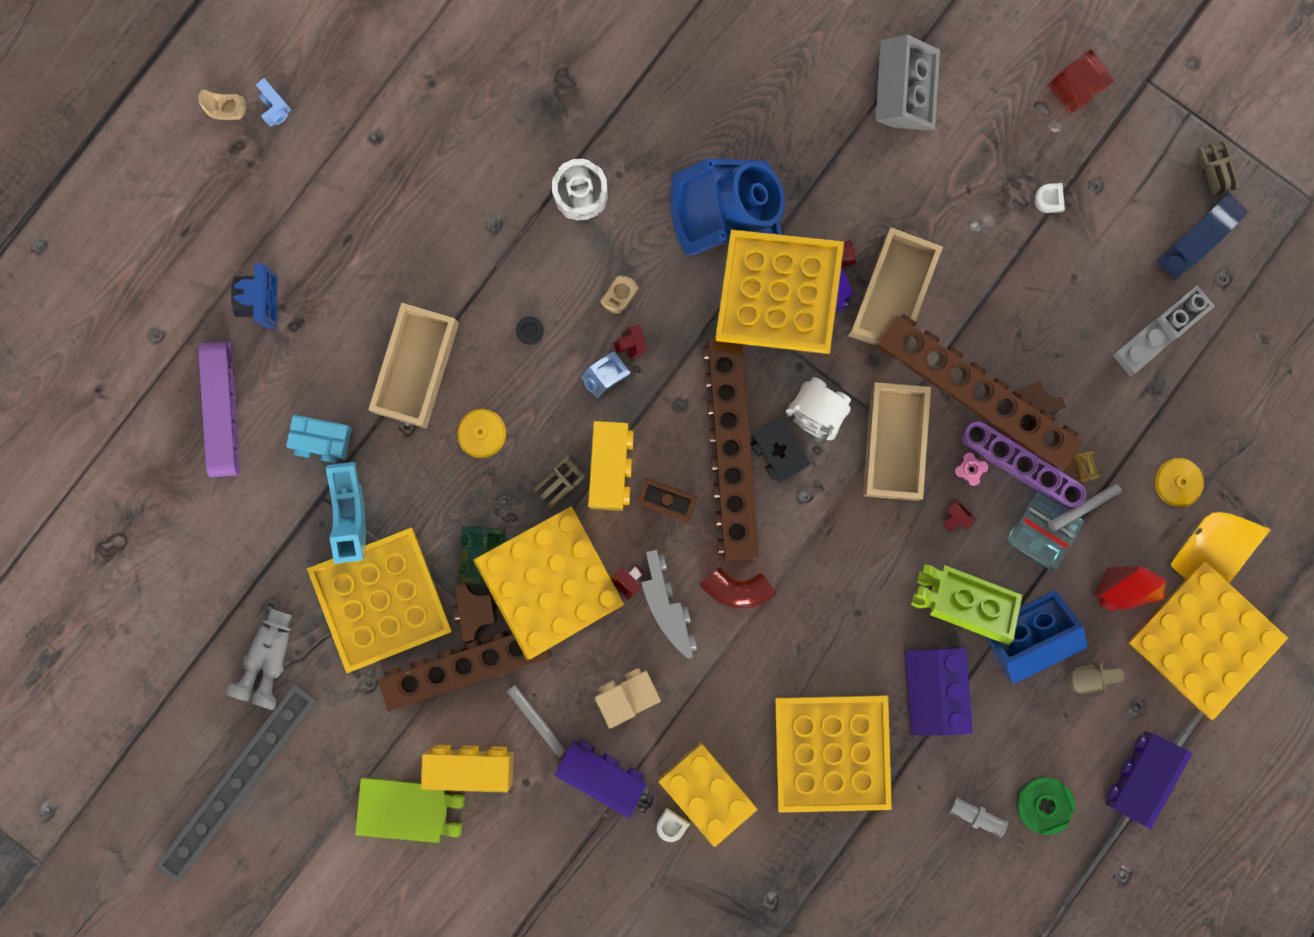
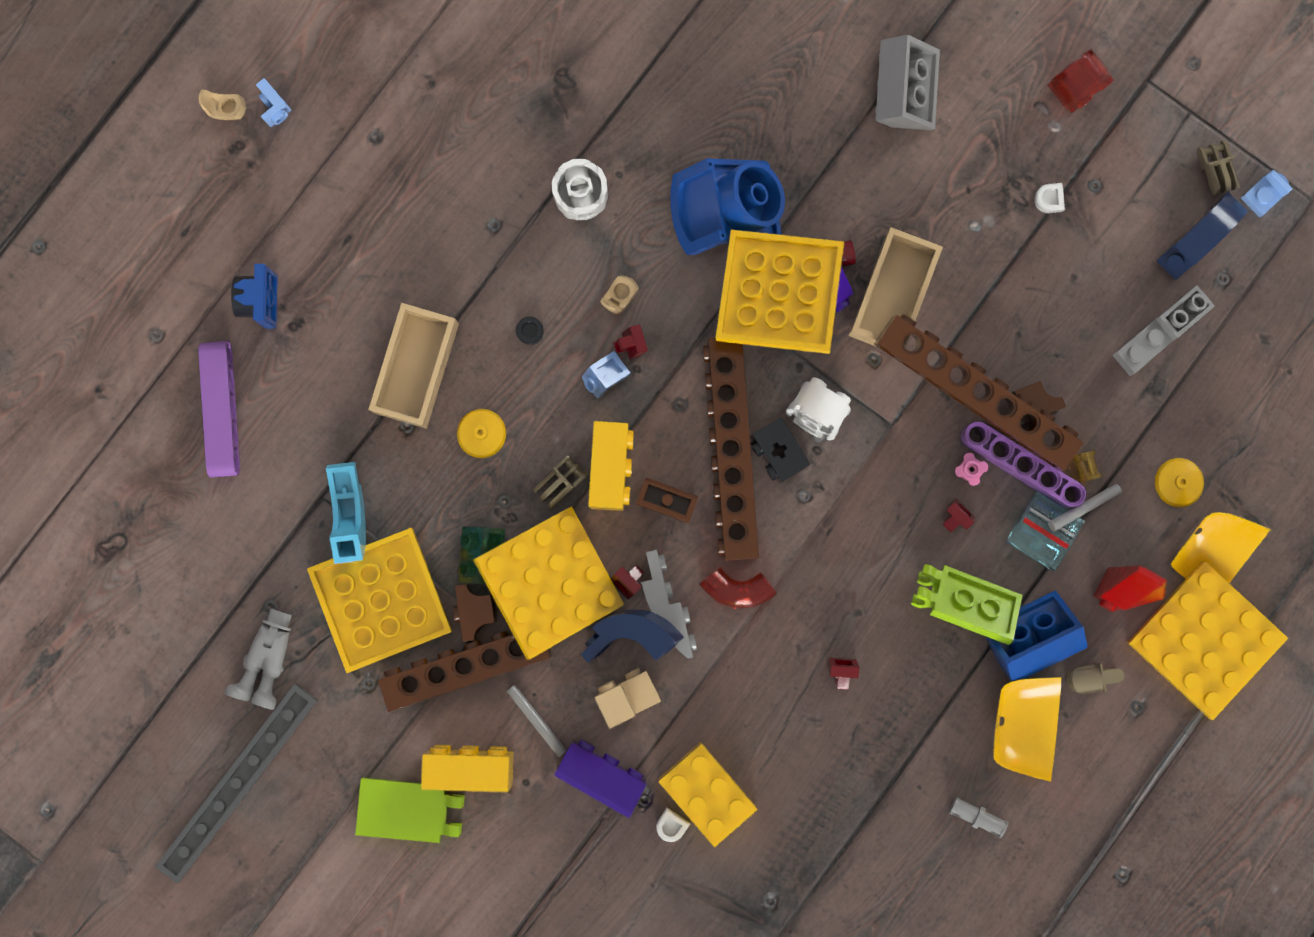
(319, 438): medium azure brick -> none
(645, 627): none -> dark blue arch
(833, 753): yellow plate -> none
(843, 670): none -> dark red tile
(896, 441): tan piece -> none
(938, 691): dark purple slope -> none
(1029, 727): none -> yellow piece
(1060, 812): green plate -> none
(1147, 778): dark purple slope -> none
(1266, 192): none -> light blue bracket

